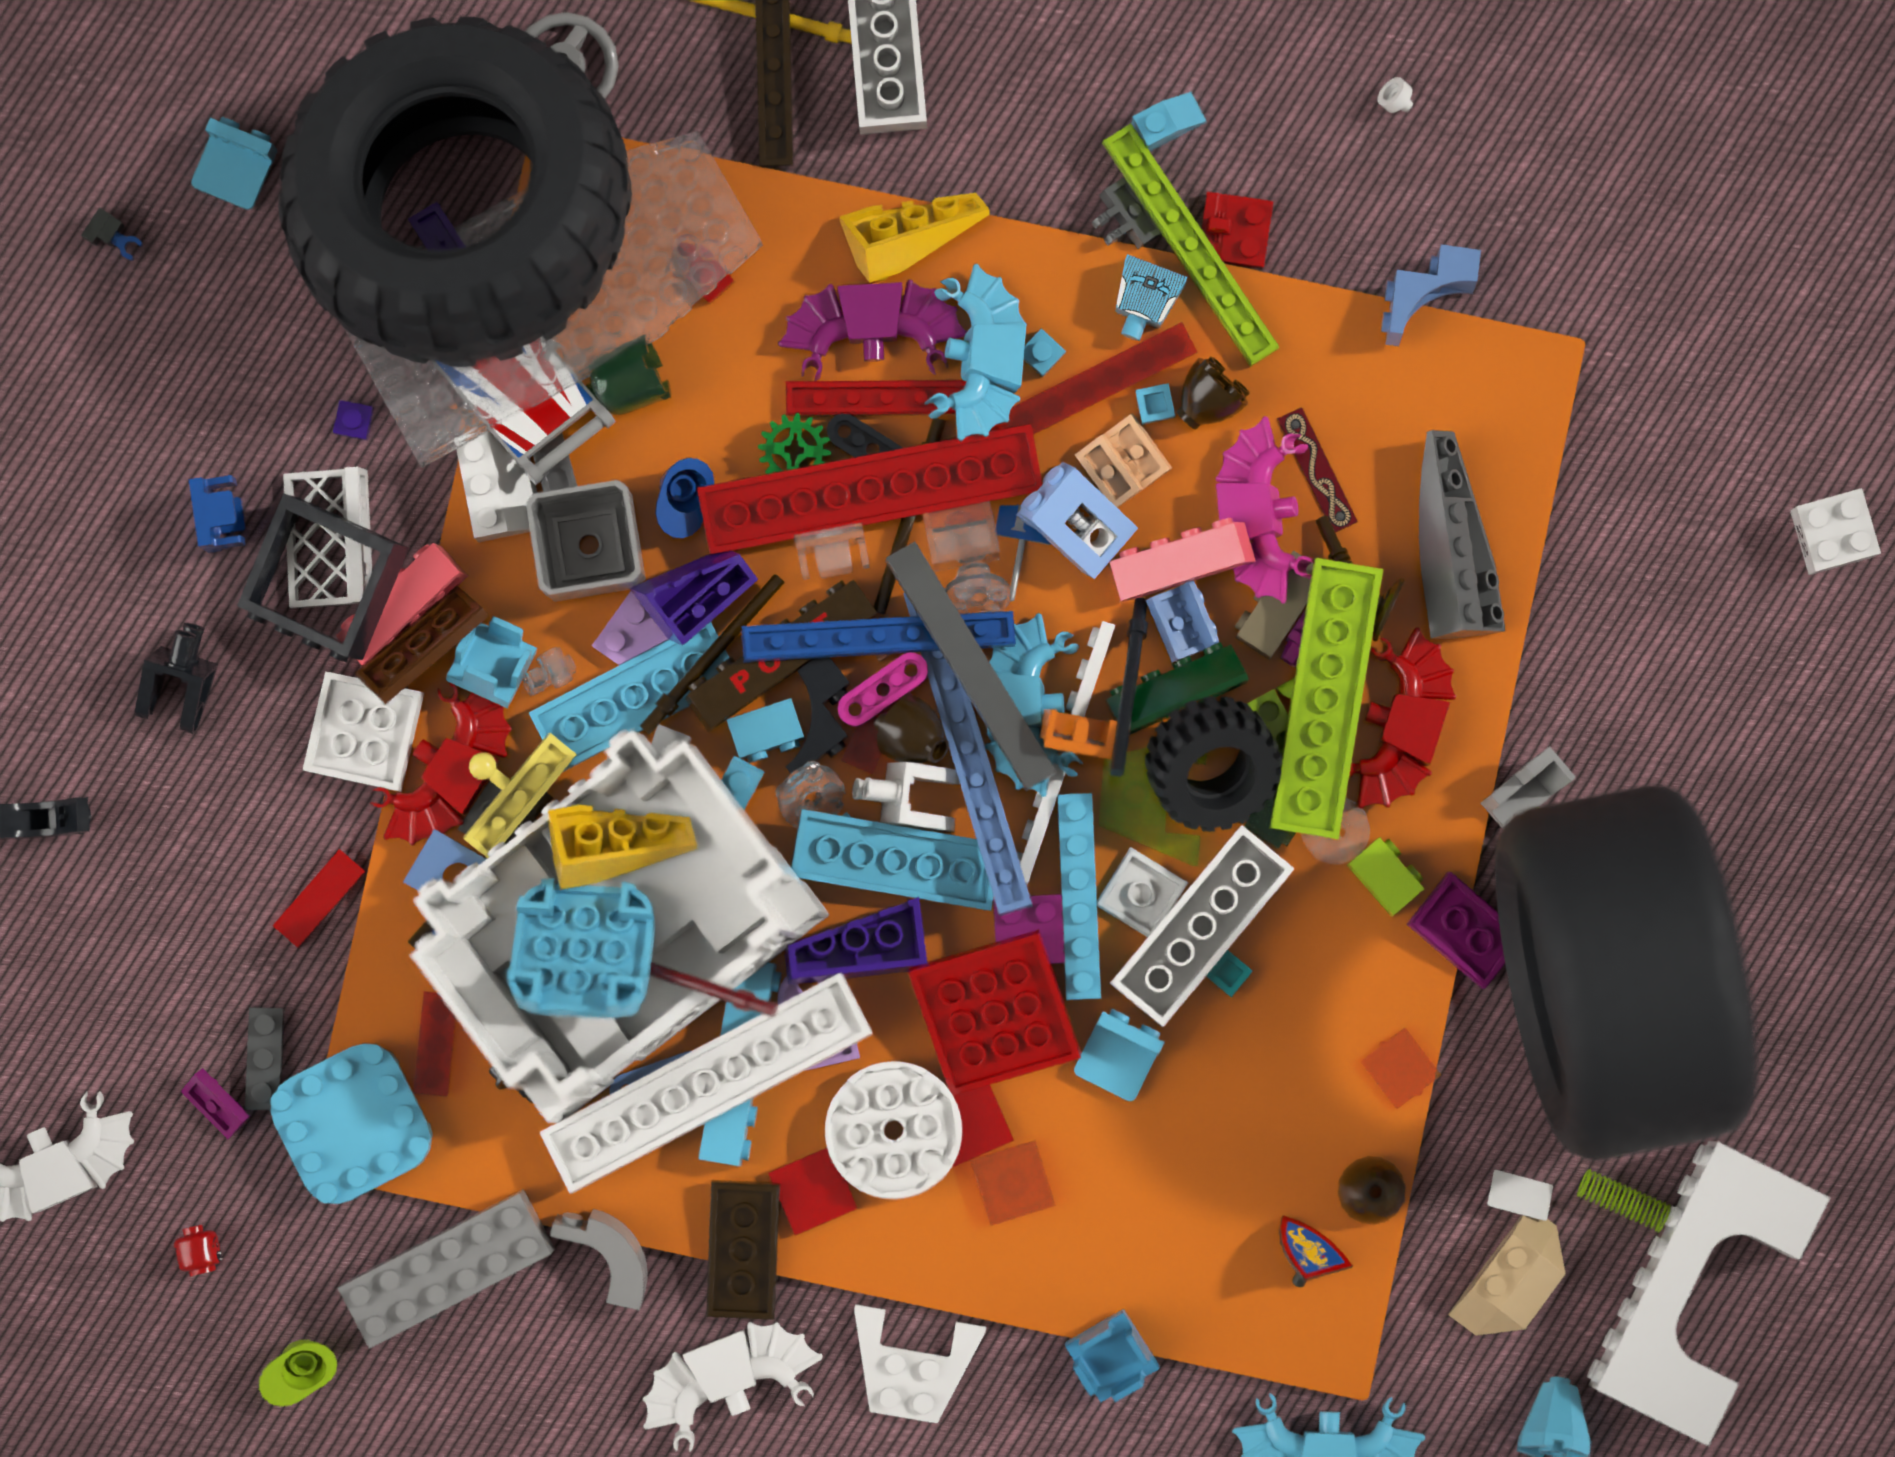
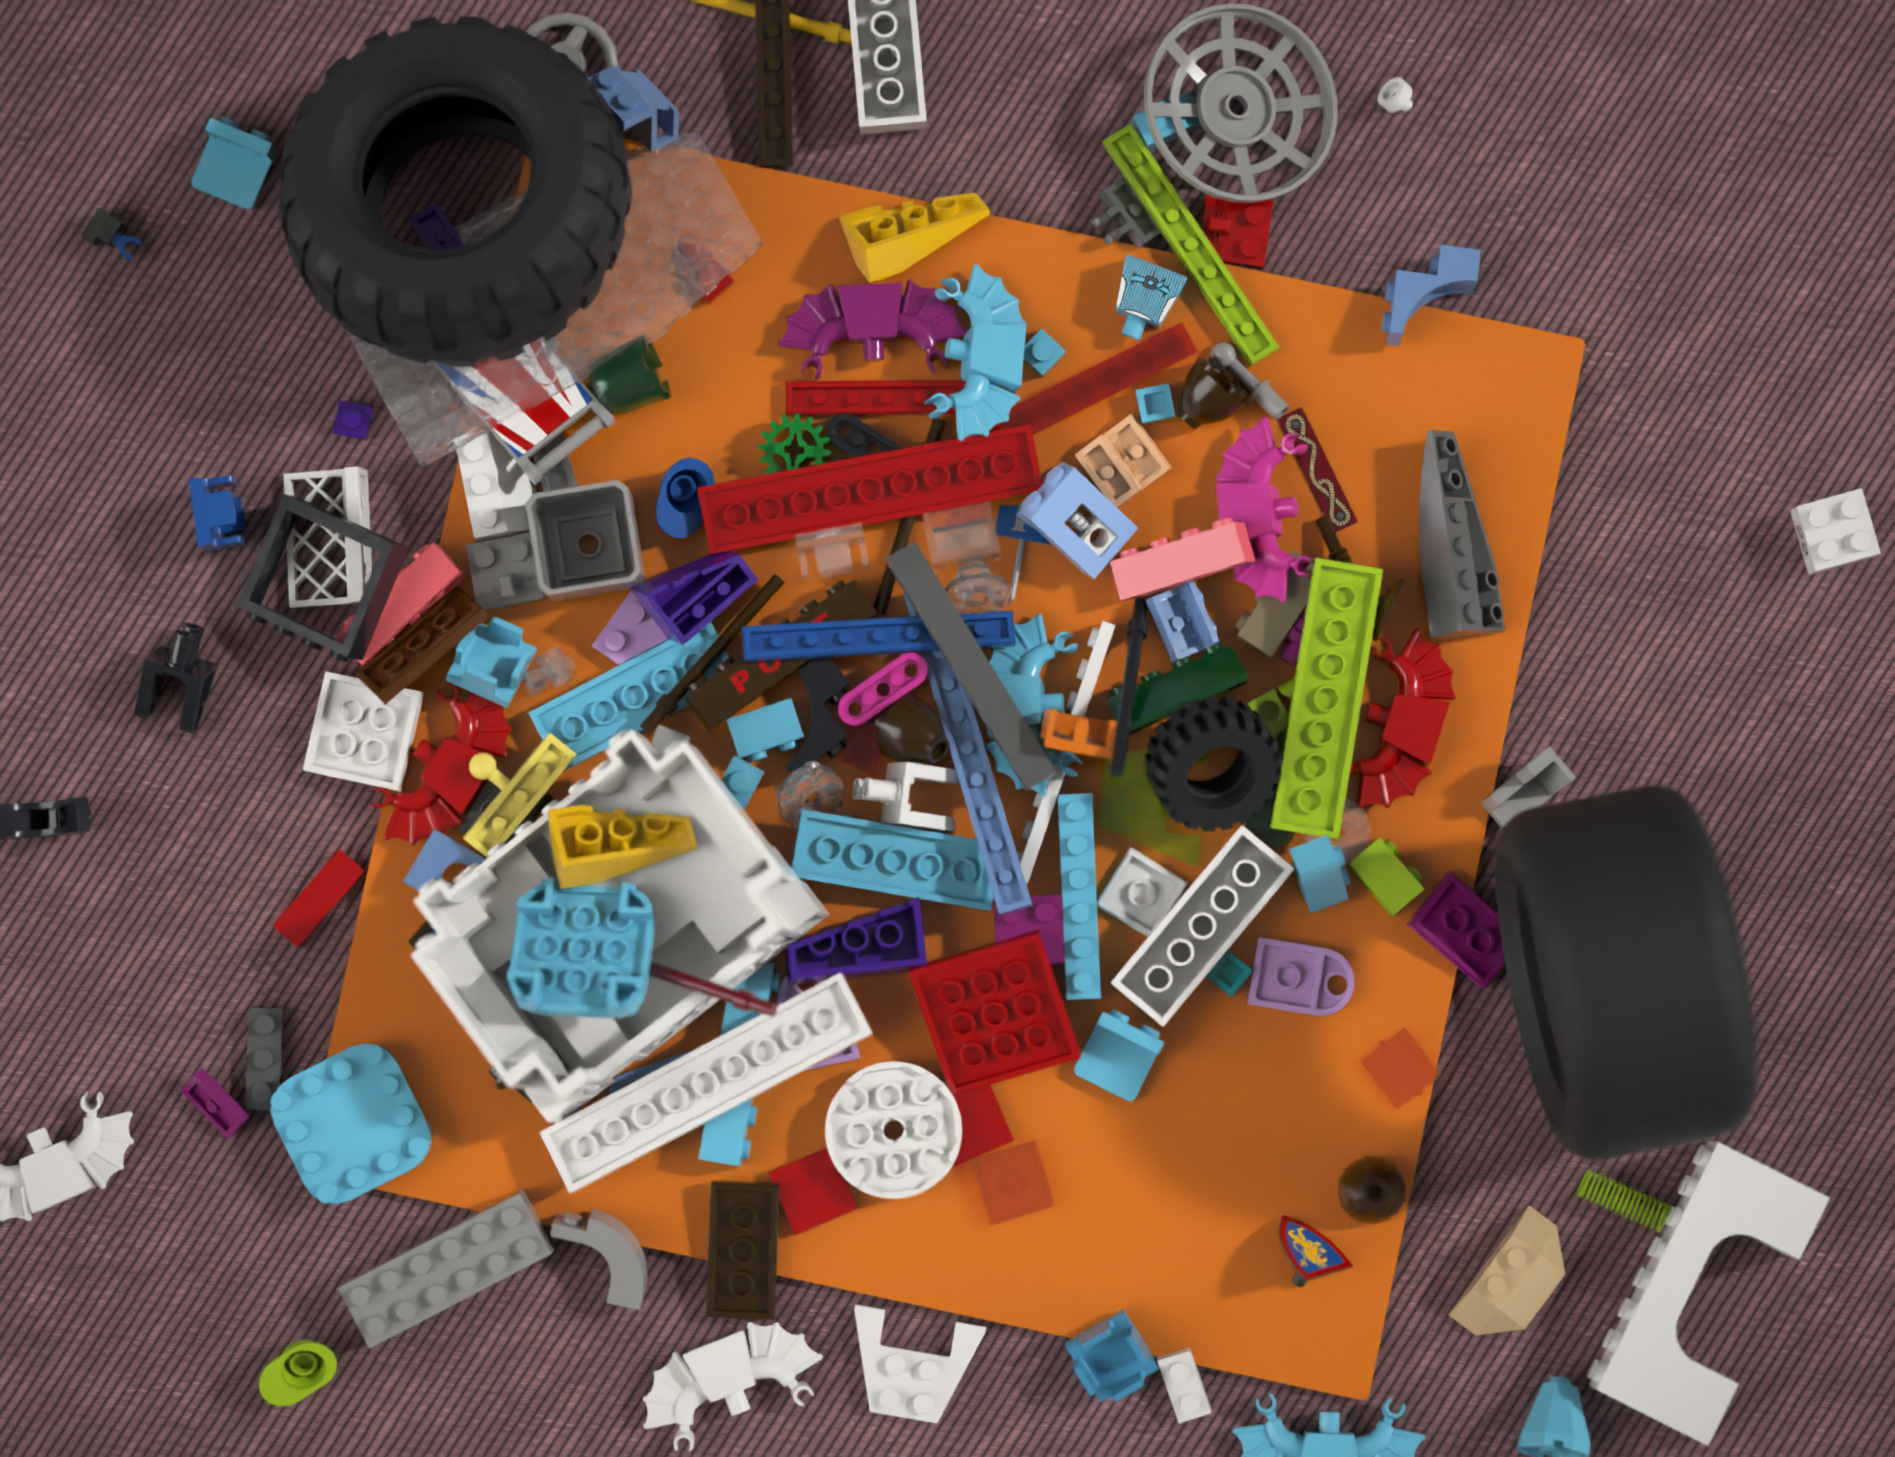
(197, 1250): red head -> none
(434, 1046): clear red plate -> none
(504, 572): none -> light grey hinge
(638, 105): none -> medium blue piece
(1184, 1385): none -> white plate
(1253, 93): none -> light grey dish
(1261, 392): none -> light grey pin
(1296, 978): none -> lavender tile
(1320, 873): none -> medium azure brick
(1520, 1195): white sticker -> none

